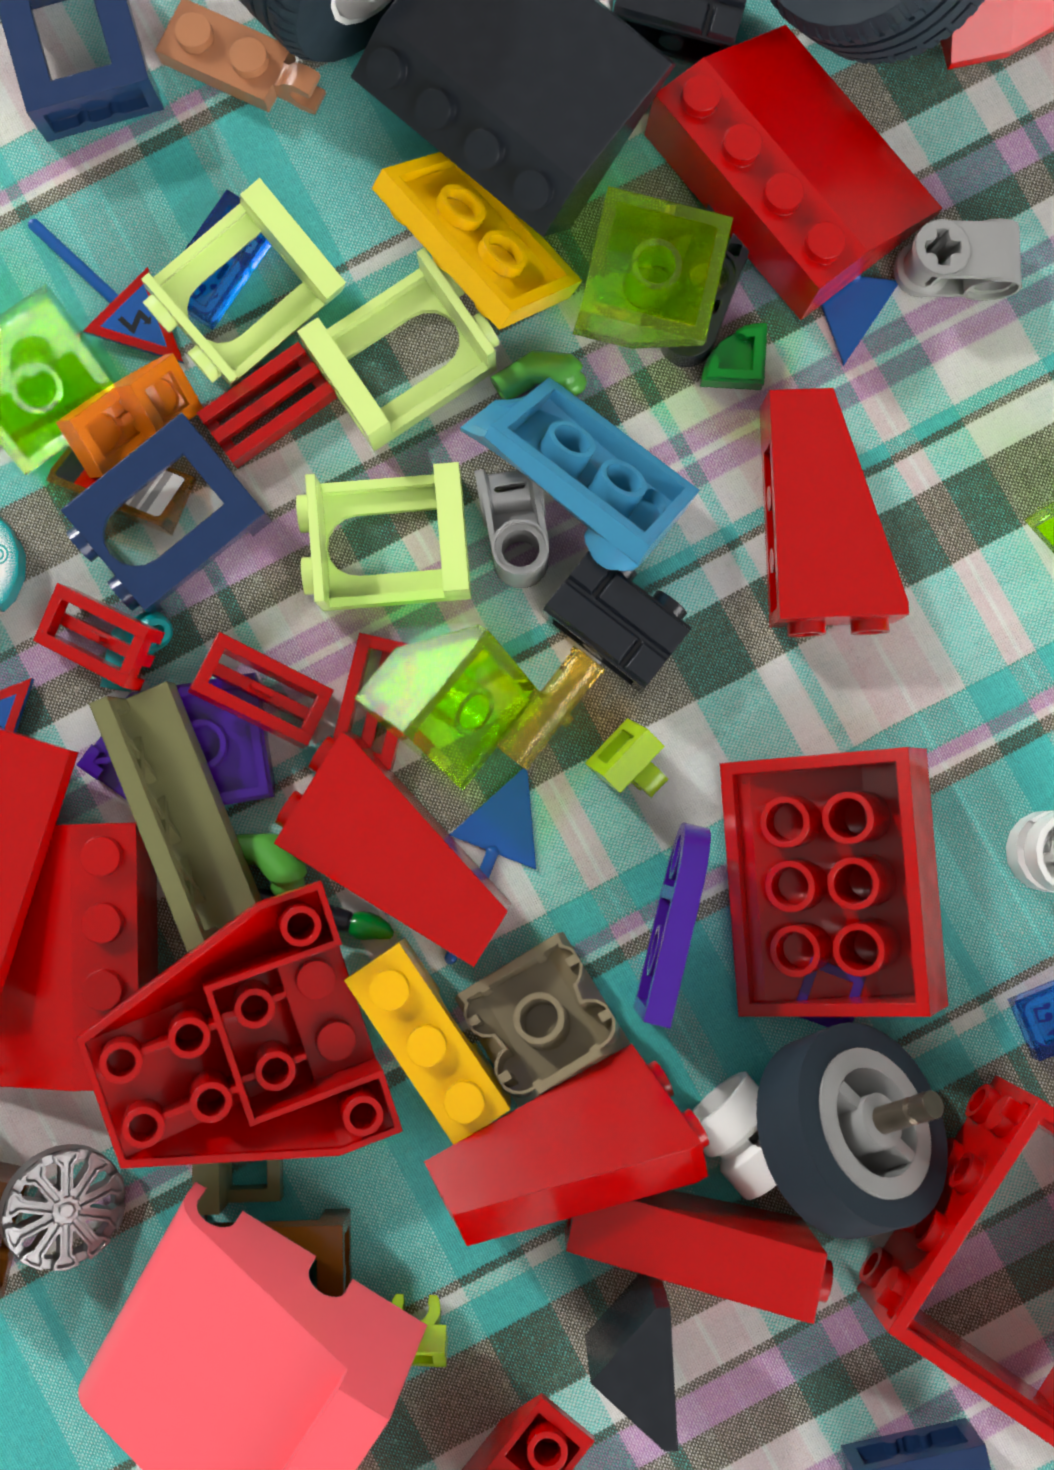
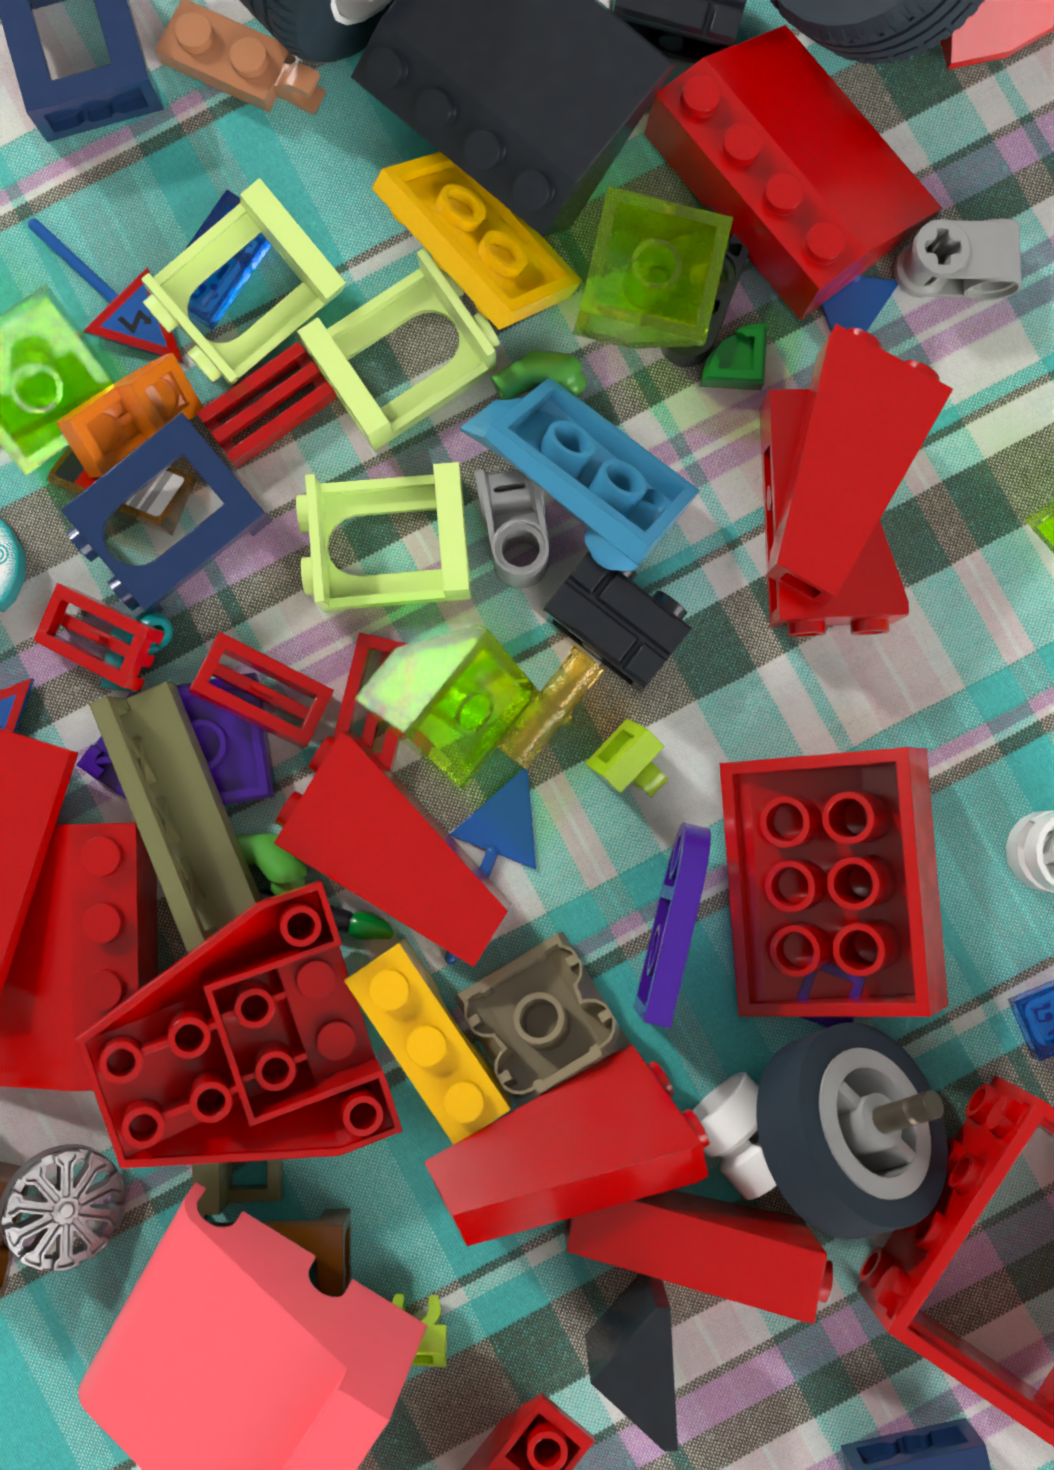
(850, 455): none -> red slope

